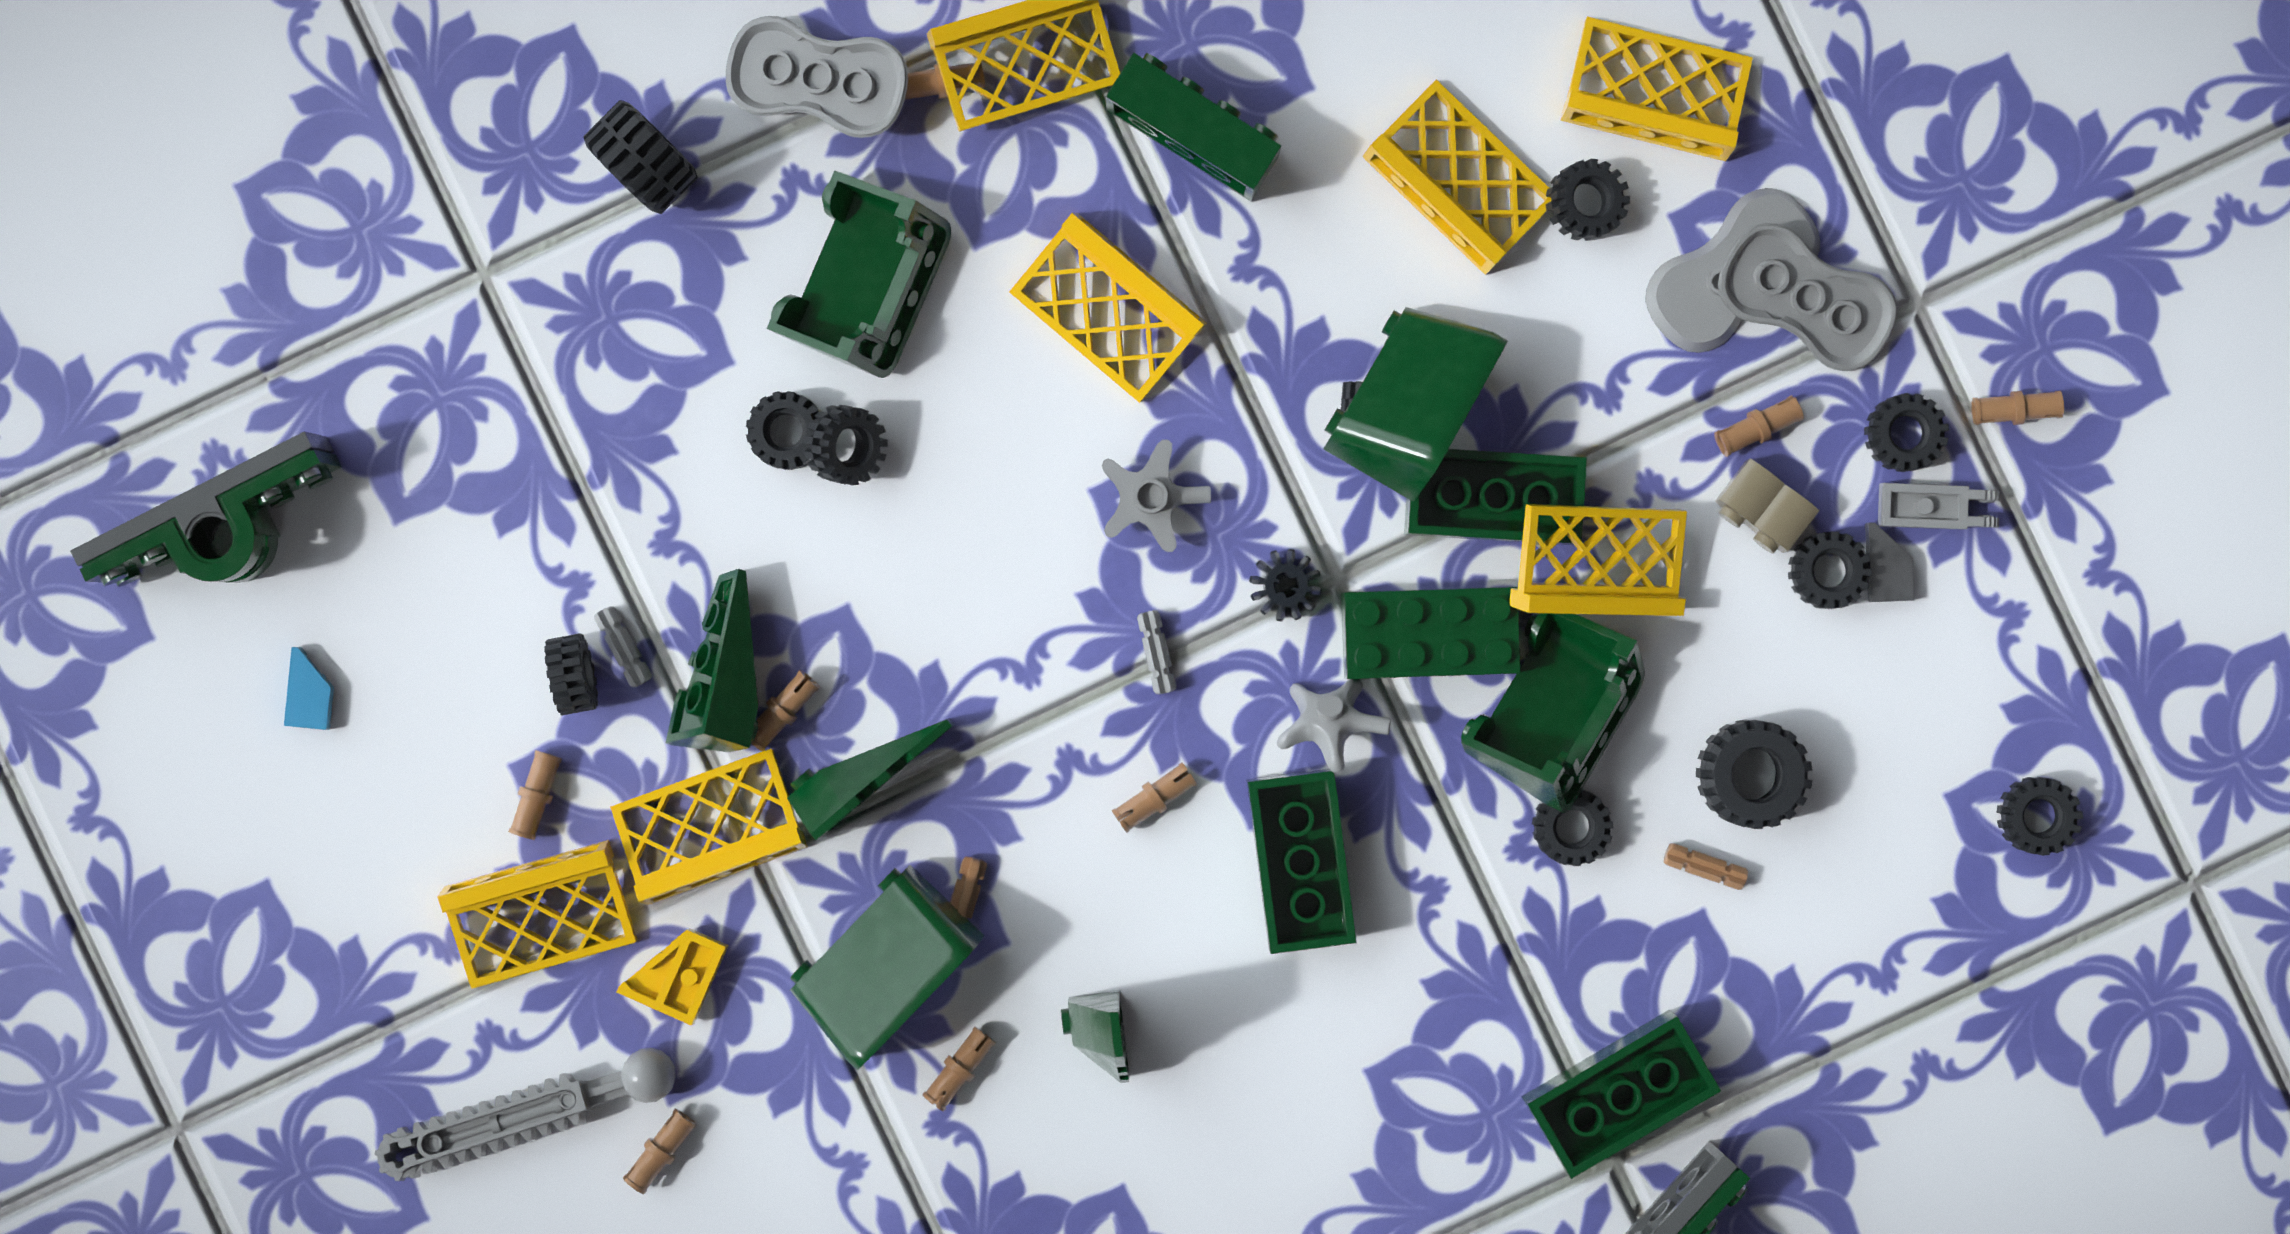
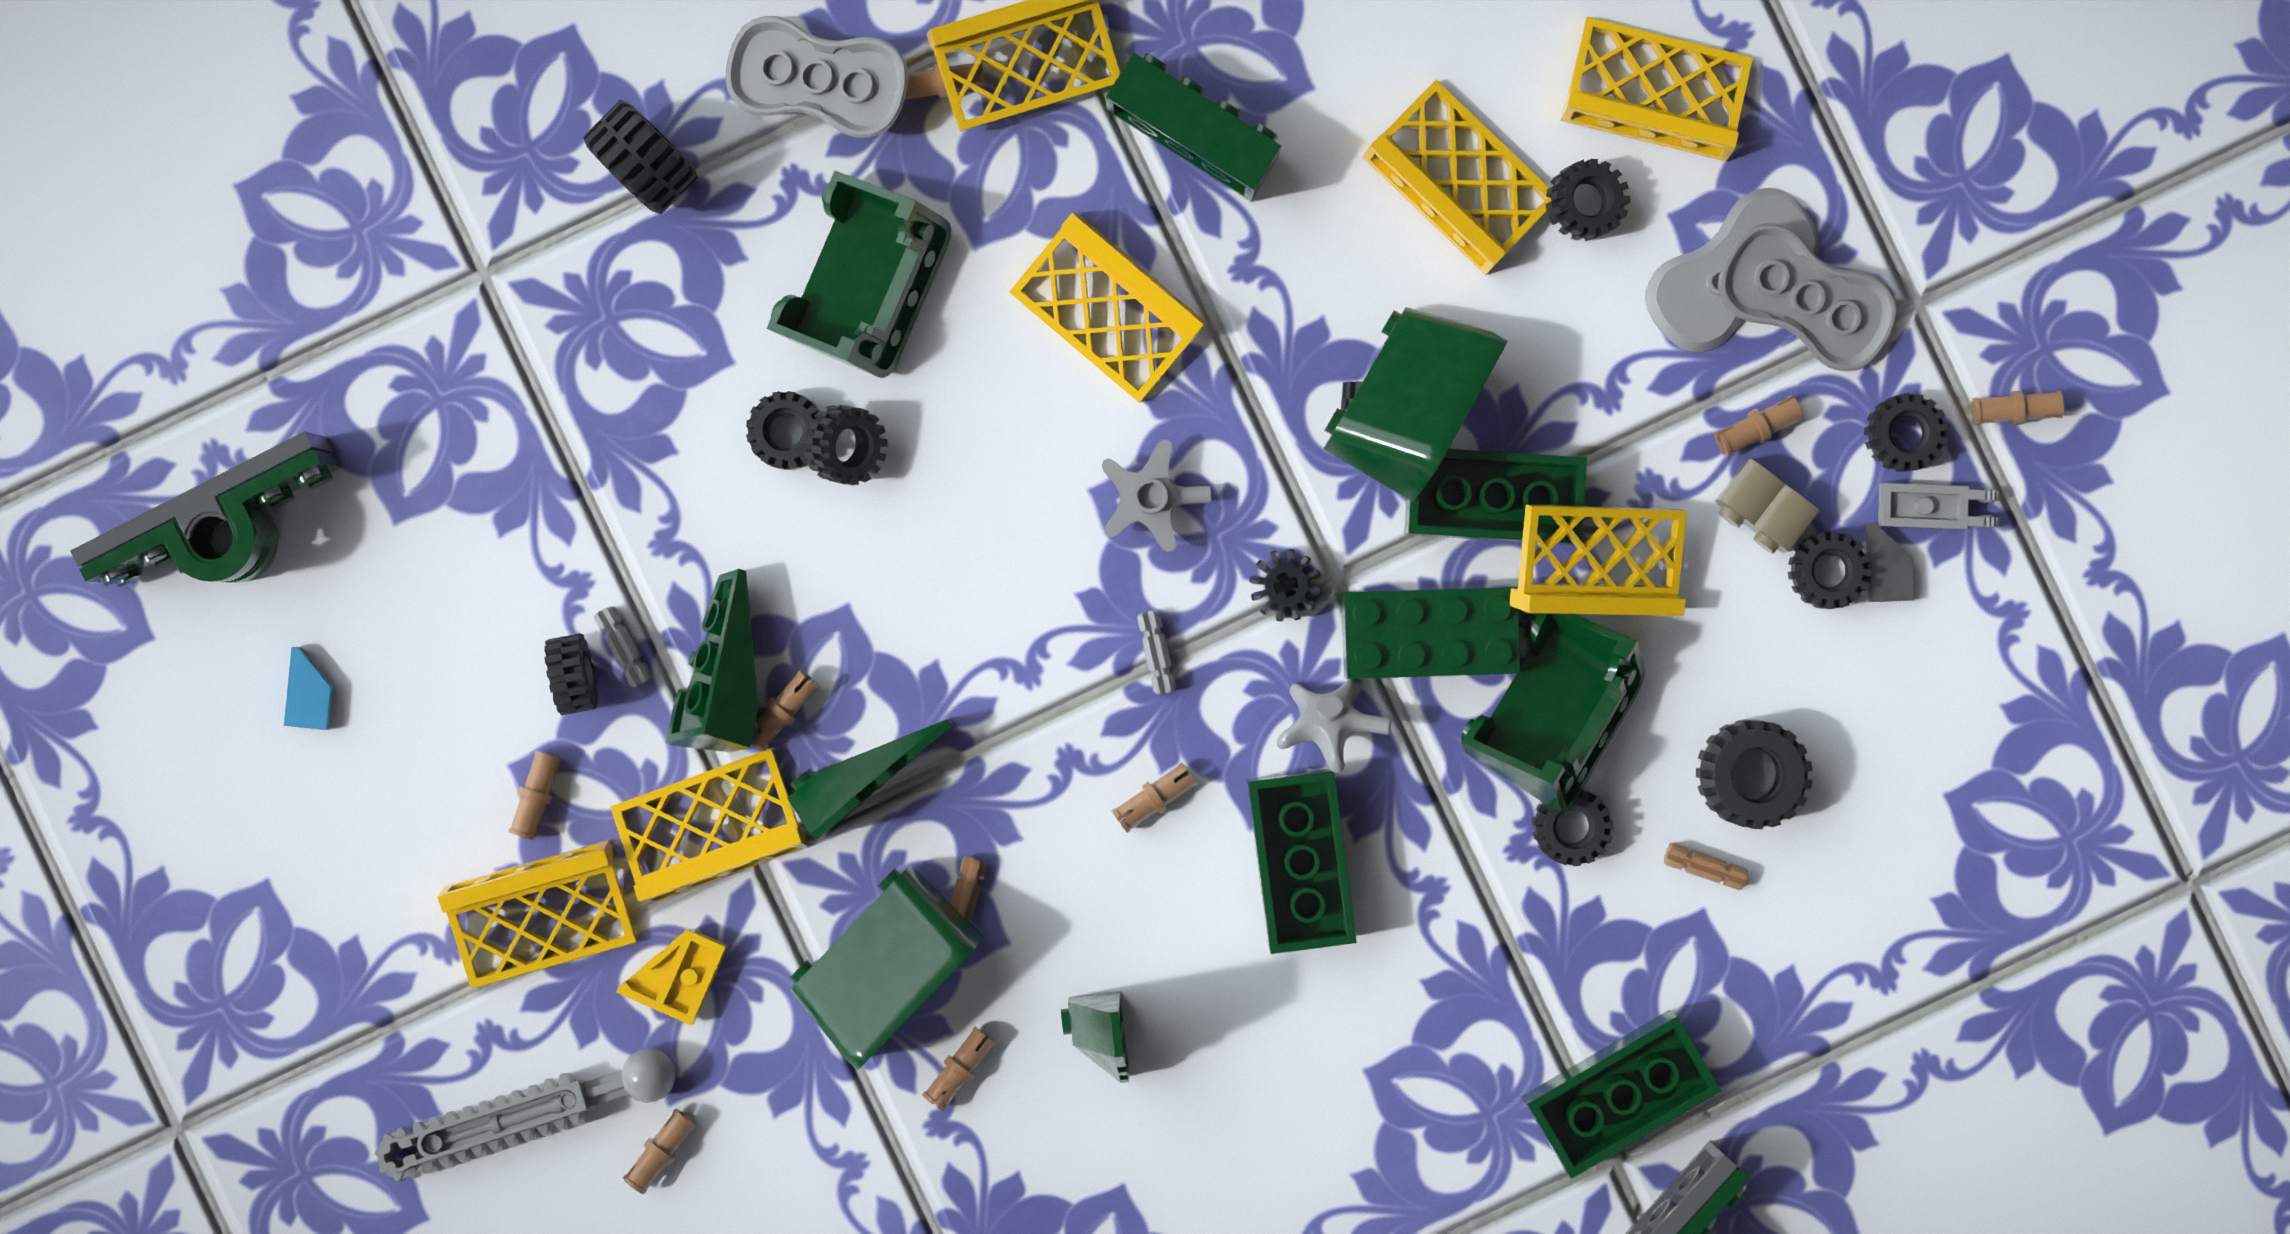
(2065, 818): black tyre -> none

